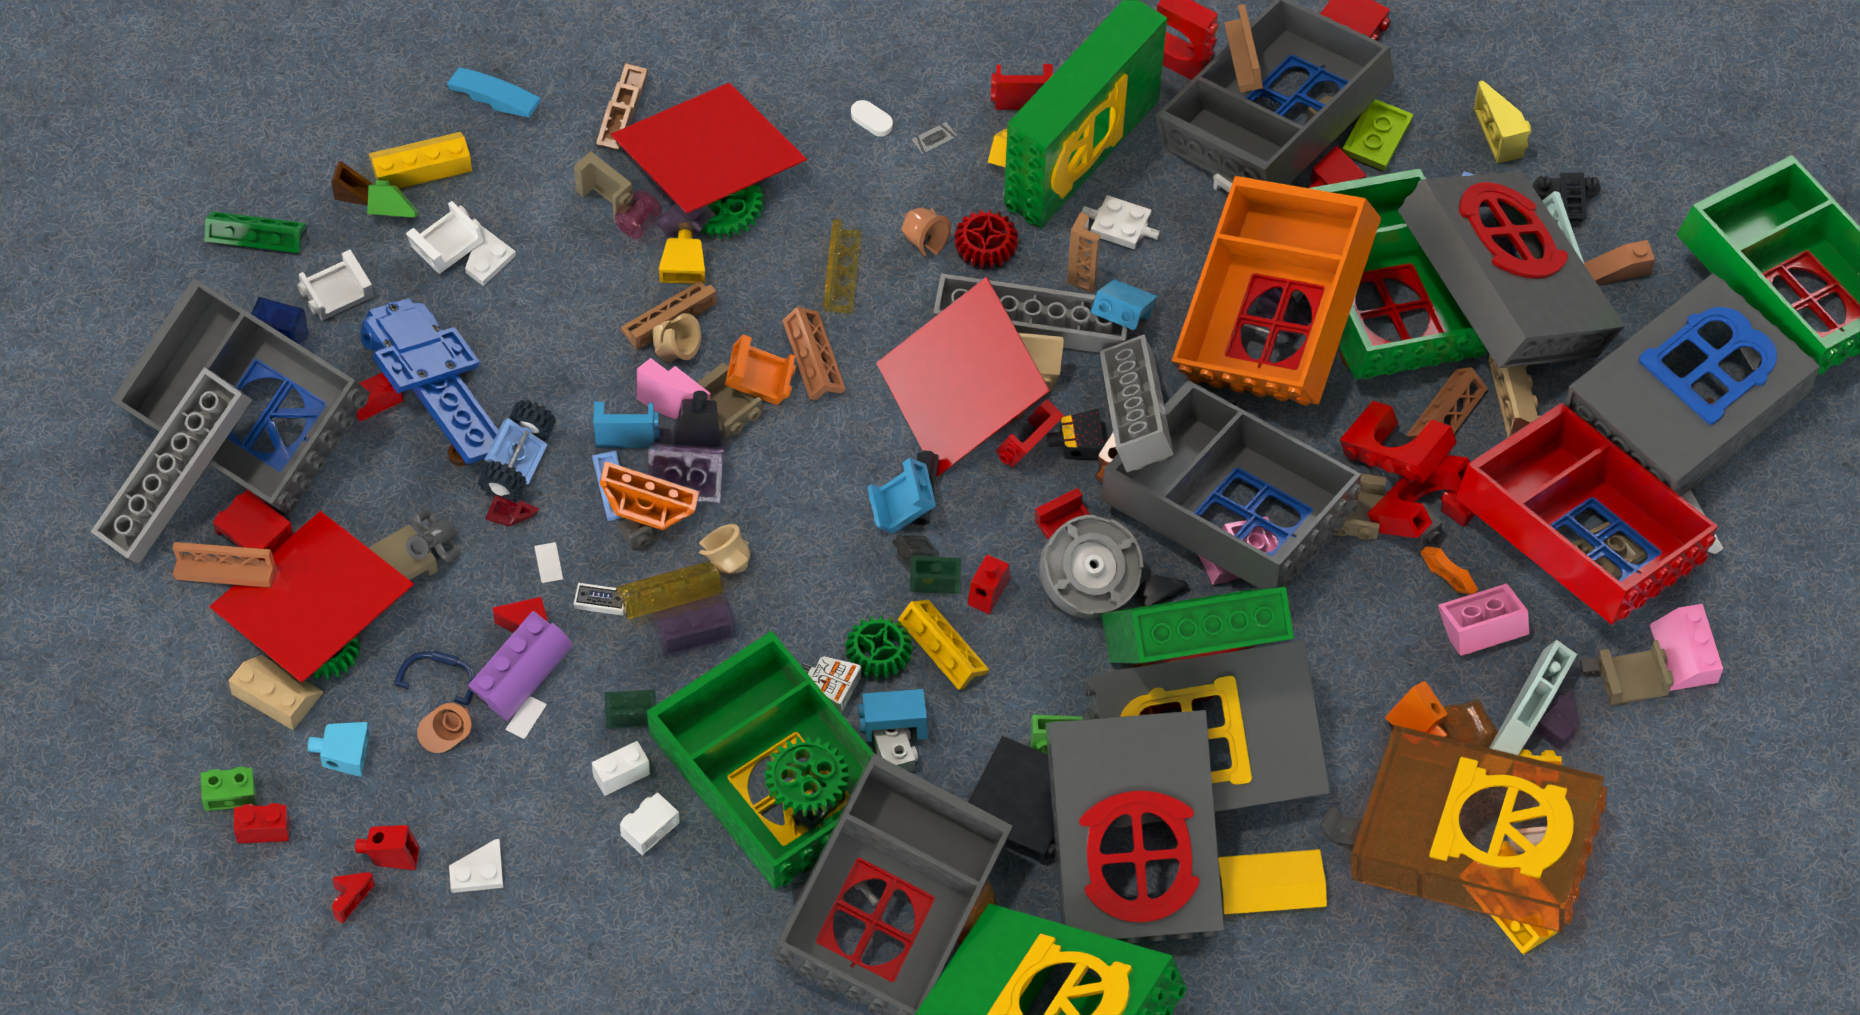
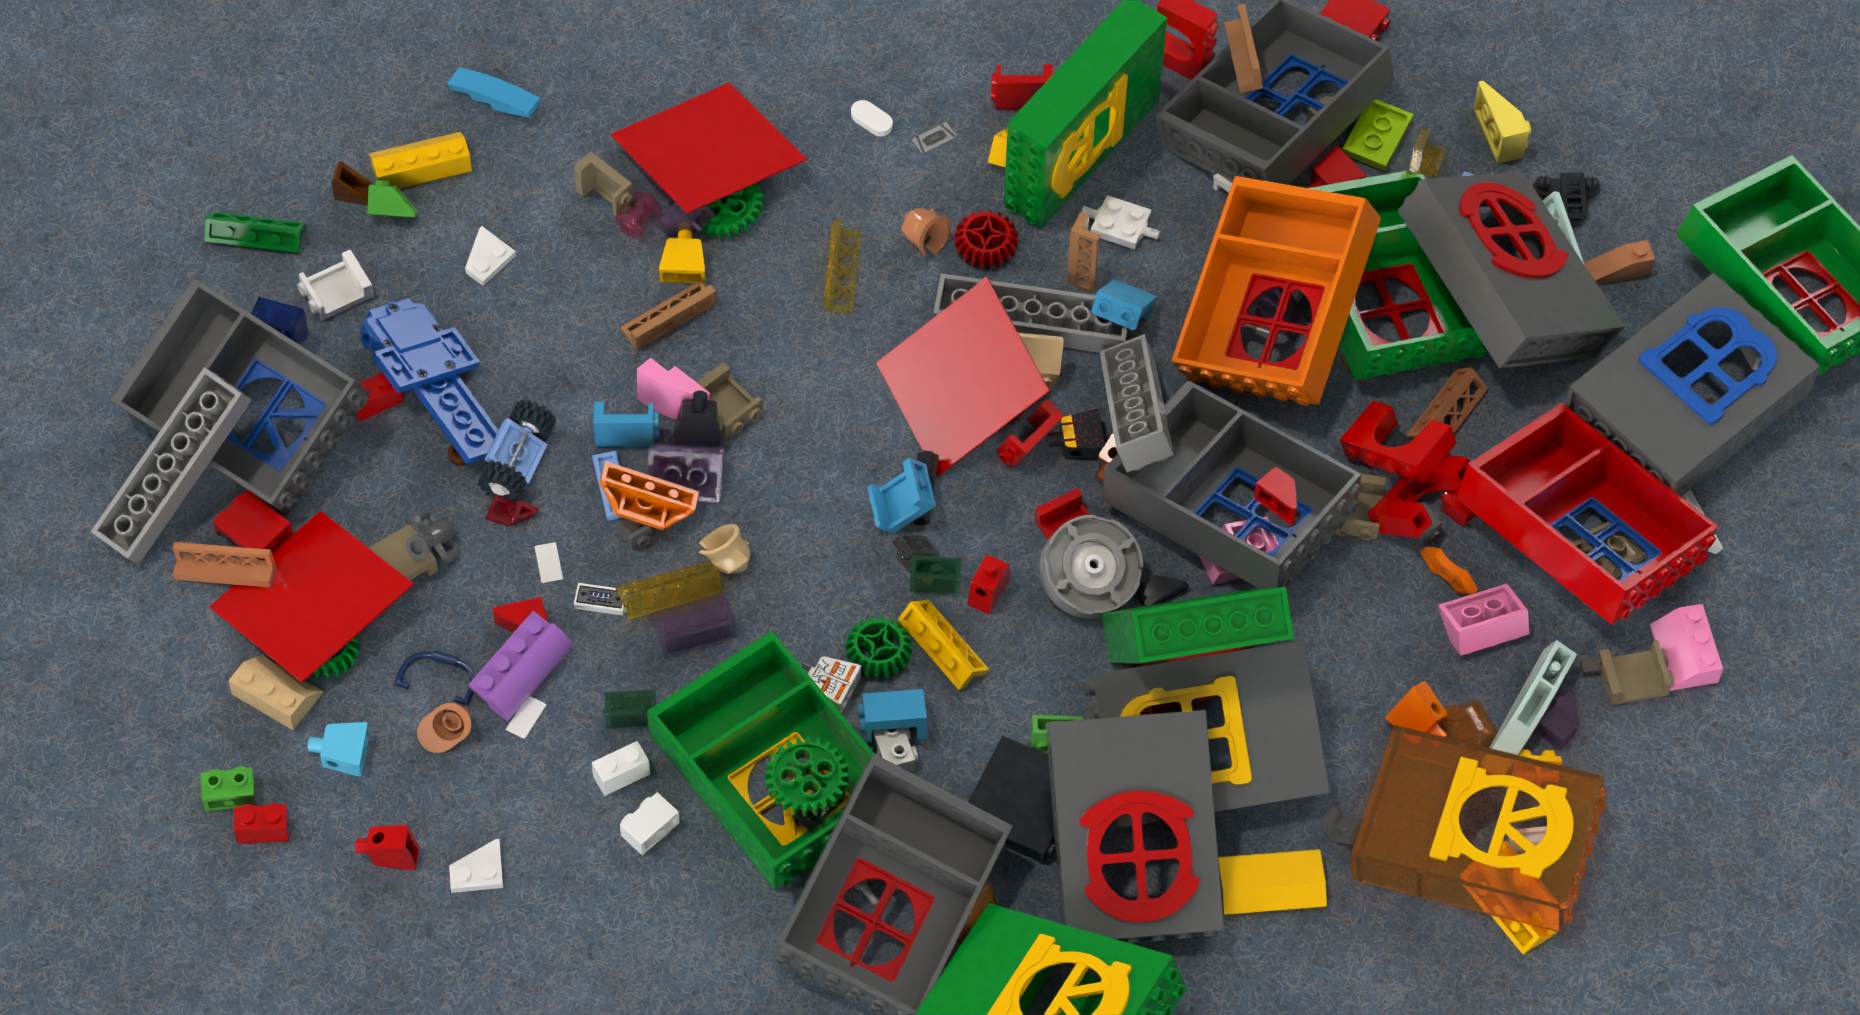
(354, 890): red slope -> none
(447, 238): white panel -> none
(623, 104): medium nougat slope -> none
(677, 338): tan helmet -> none
(759, 372): orange panel -> none
(809, 352): nougat fence -> none
(1278, 494): none -> slope
(1426, 157): none -> clear yellow fence
(1514, 396): tan slope -> none

